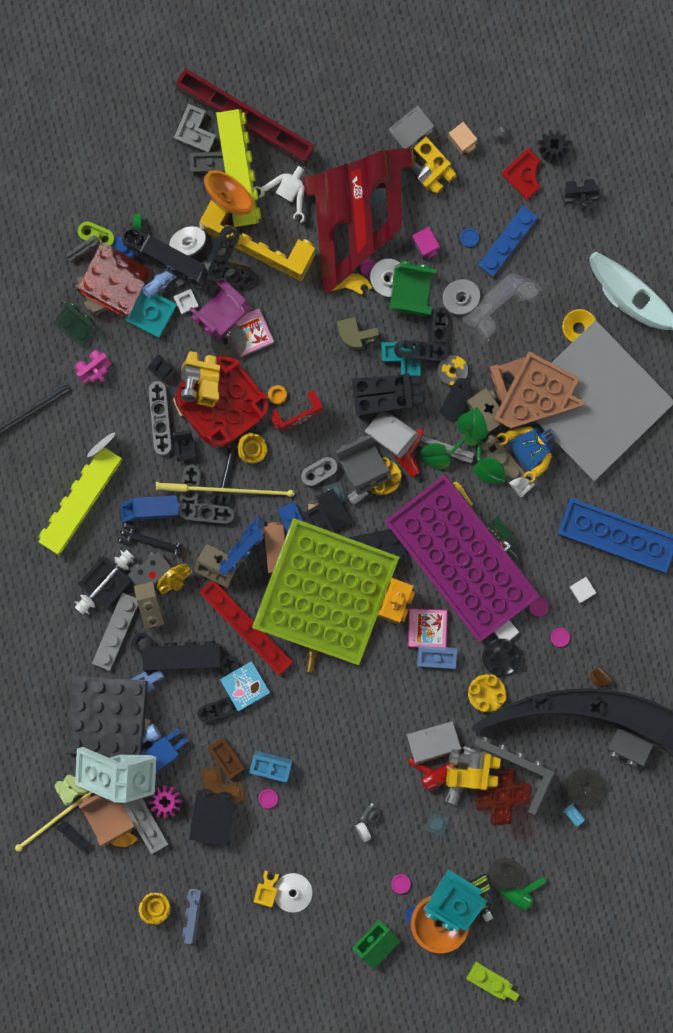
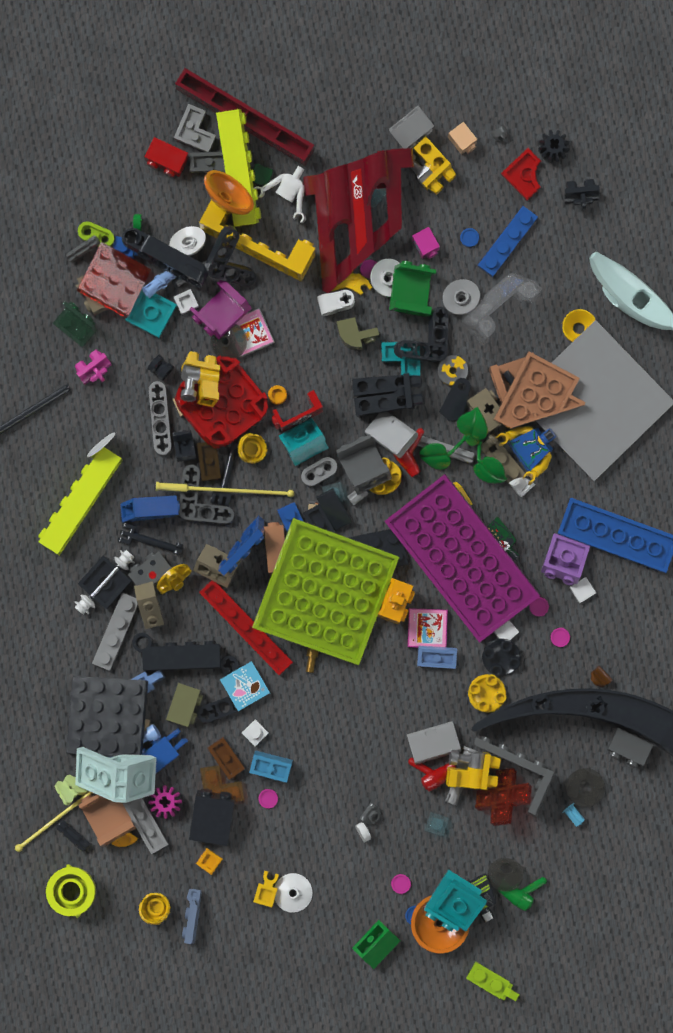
(59, 902): none -> neon yellow piece
(166, 157): none -> red brick
(184, 705): none -> olive brick
(208, 462): none -> dark brown plate
(209, 861): none -> light orange tile
(255, 732): none -> white plate
(262, 175): none -> dark green tile
(303, 441): none -> teal bracket
(332, 302): none -> white piece
(565, 559): none -> medium lavender plate

